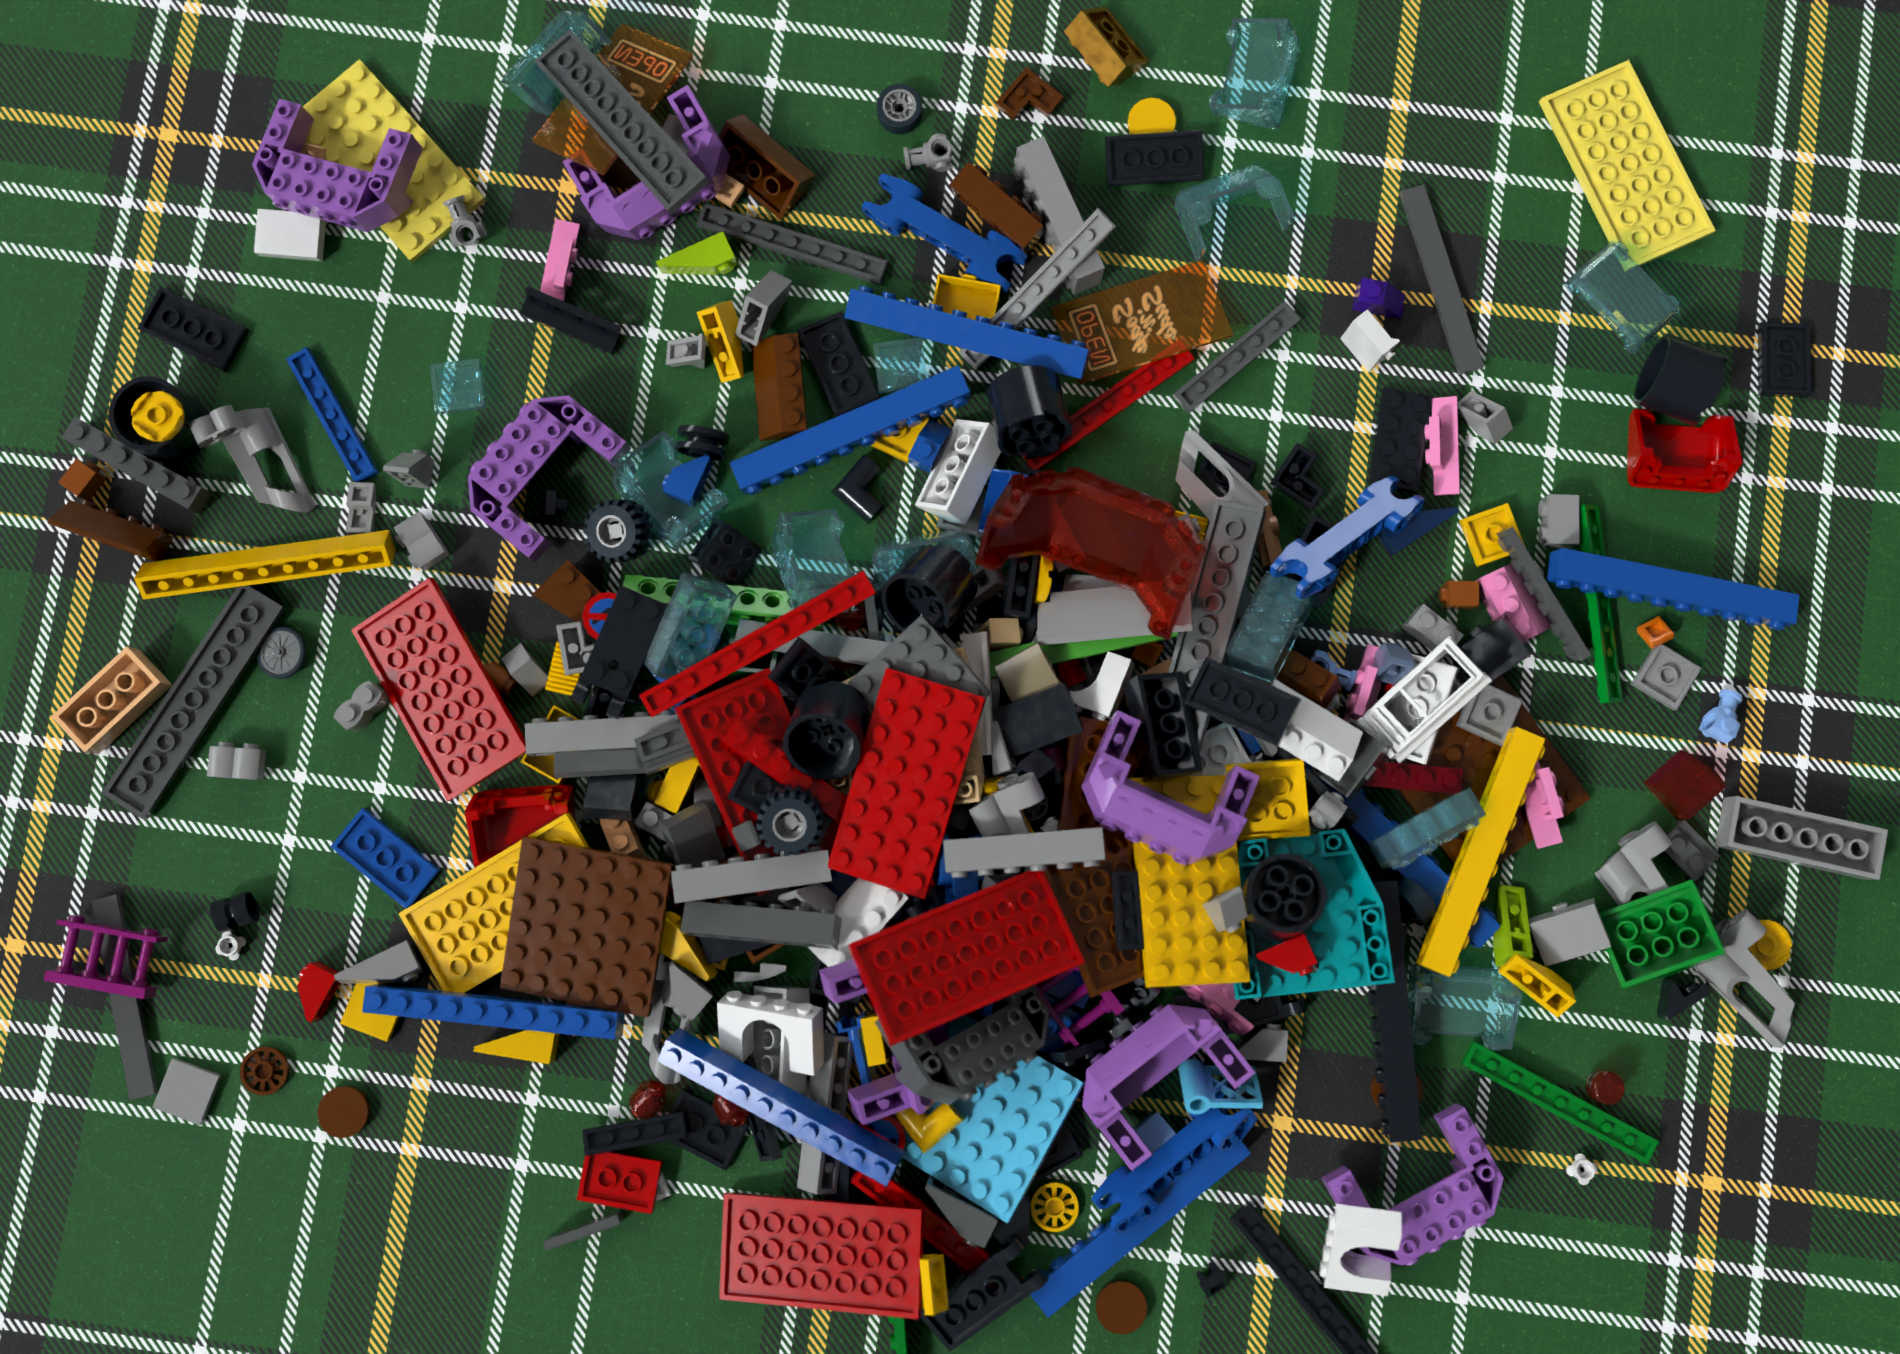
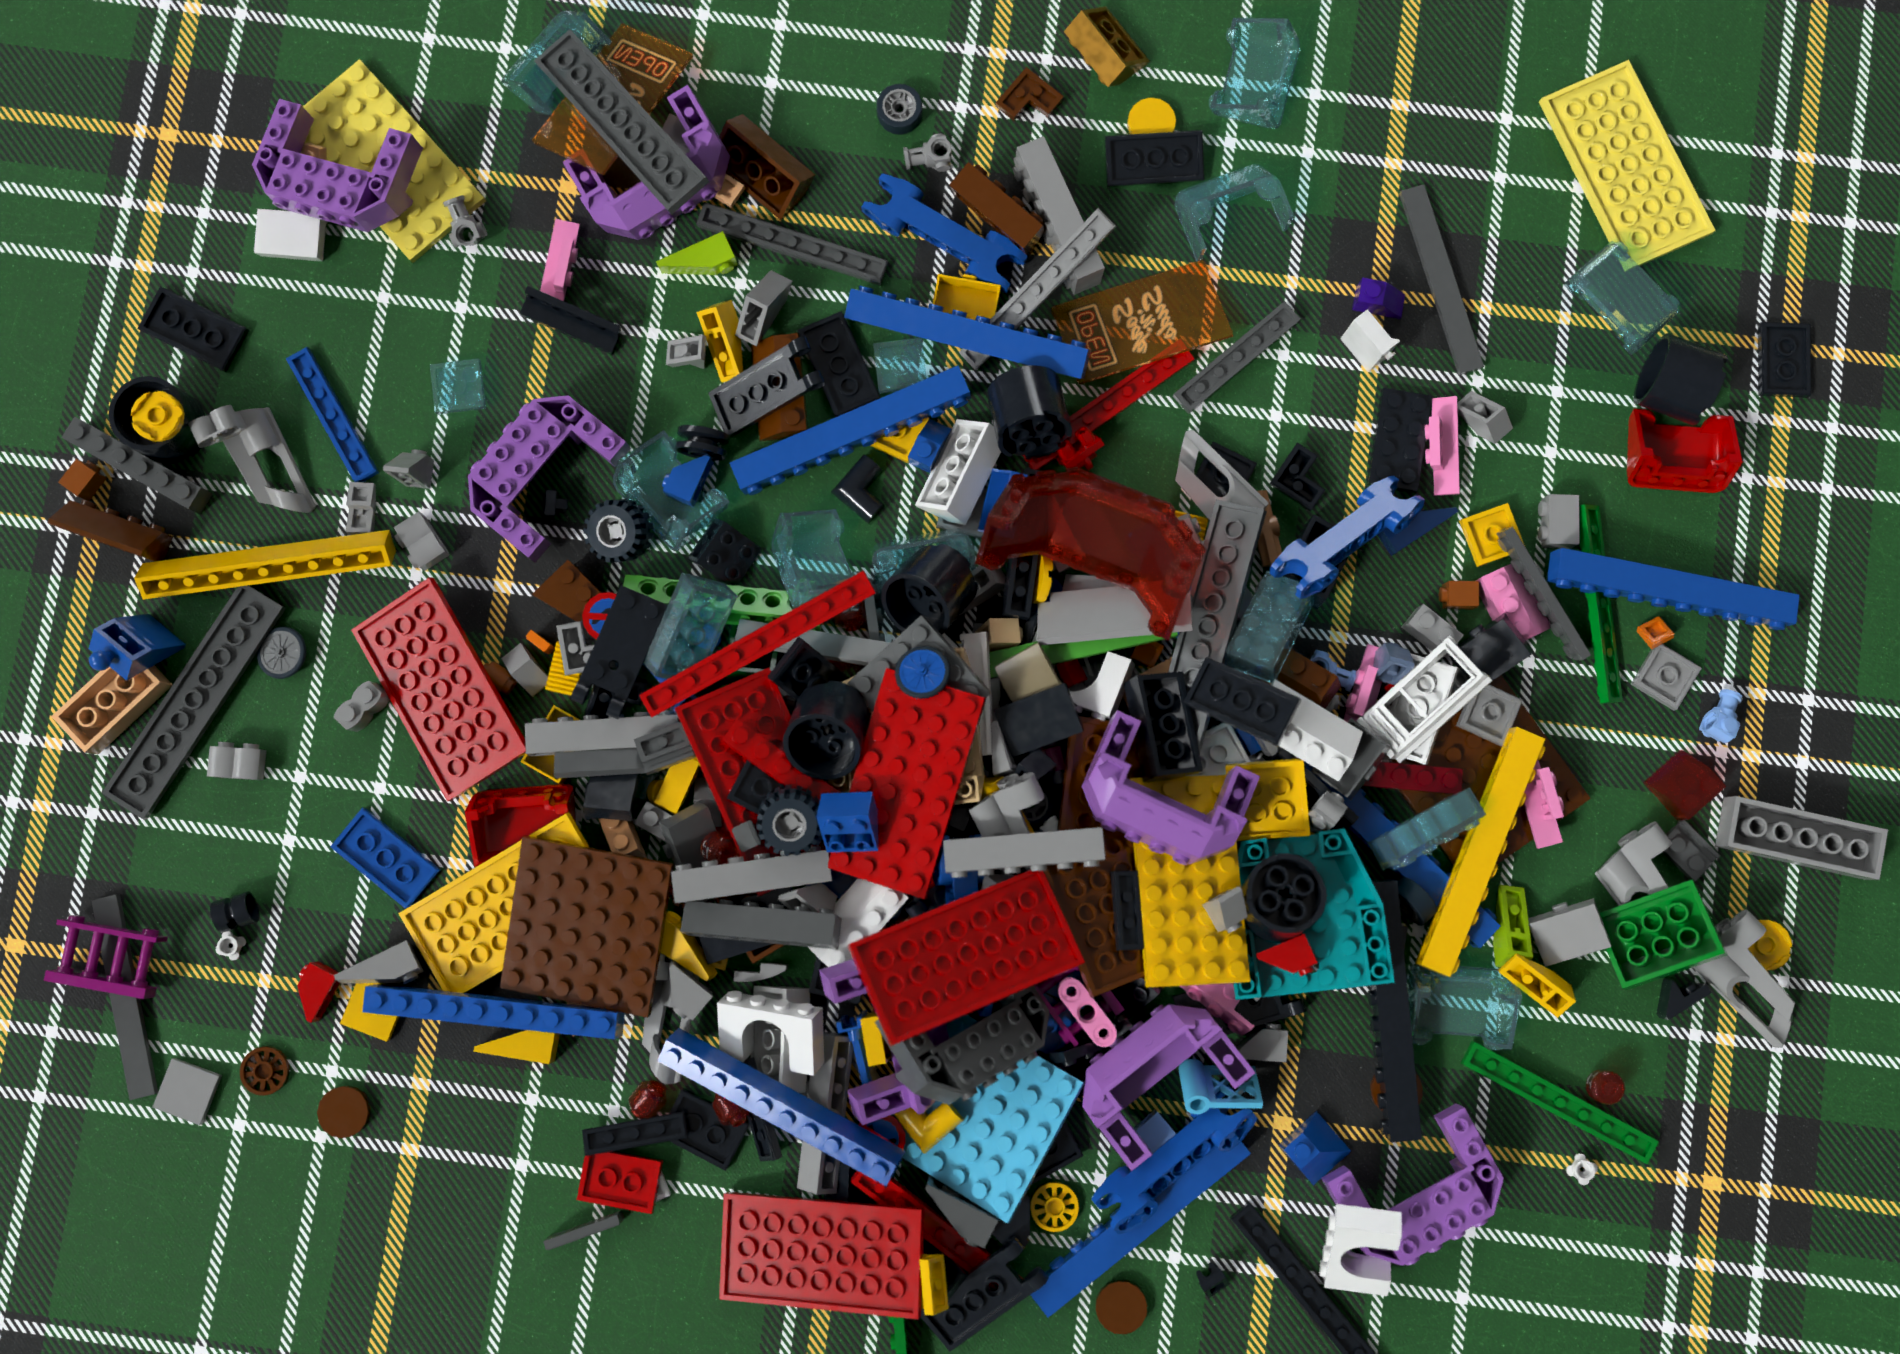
(131, 645): none -> blue slope
(540, 642): none -> orange tile
(719, 847): none -> clear red head
(754, 393): none -> black hinge
(848, 821): none -> blue slope
(922, 672): none -> blue wheel
(1081, 452): none -> red hips
(1096, 1022): none -> bright pink piece
(1314, 1148): none -> blue slope

